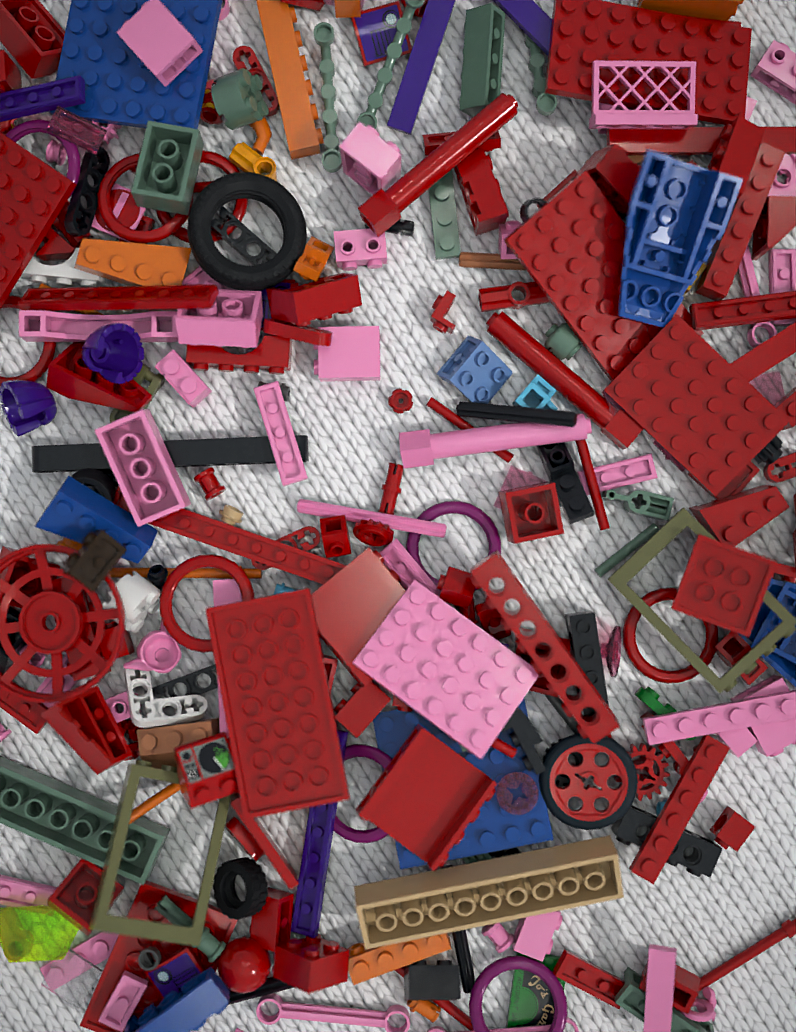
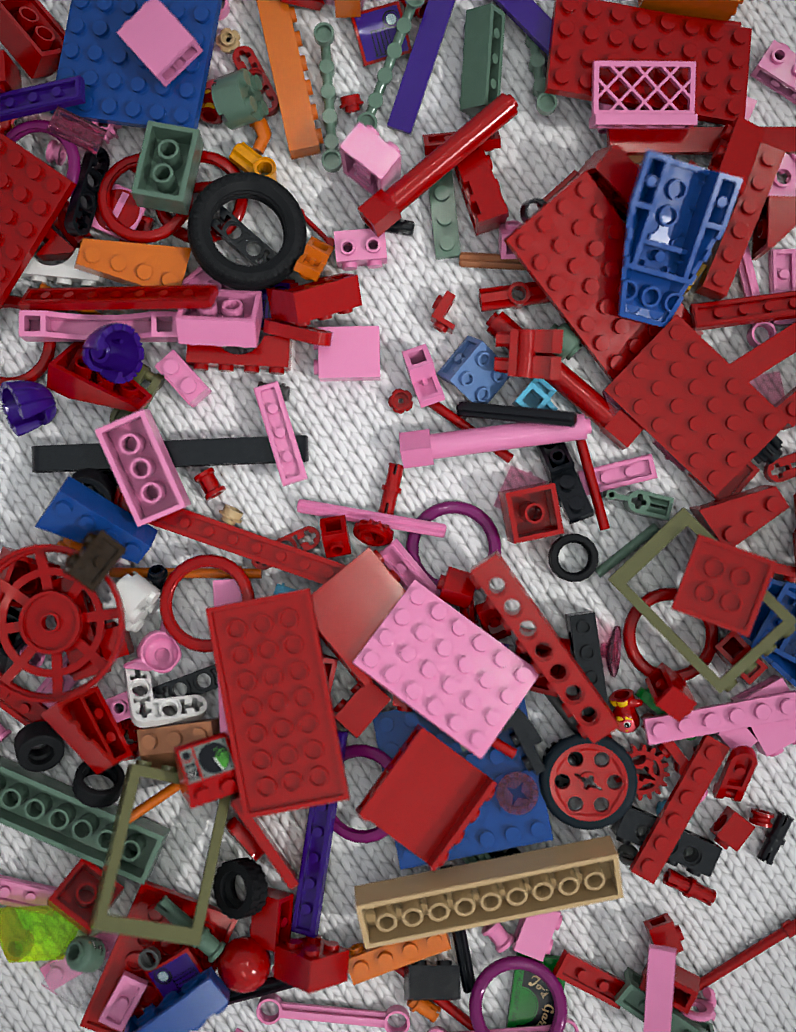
(42, 758): none -> black tyre
(85, 954): none -> sand green head
(93, 797): none -> black tyre
(228, 47): none -> tan plate
(330, 240): none -> red hinge
(351, 103): none -> red plate
(423, 375): none -> bright pink brick
(522, 353): none -> red hips
(591, 550): none -> black tyre
(624, 709): none -> red animal
(631, 850): none -> dark grey hinge
(664, 932): none -> red brick
(670, 692): none -> red brick
(689, 887): none -> red pin
(736, 774): none -> red plate
(761, 818): none -> red bush
(775, 838): none -> black pin

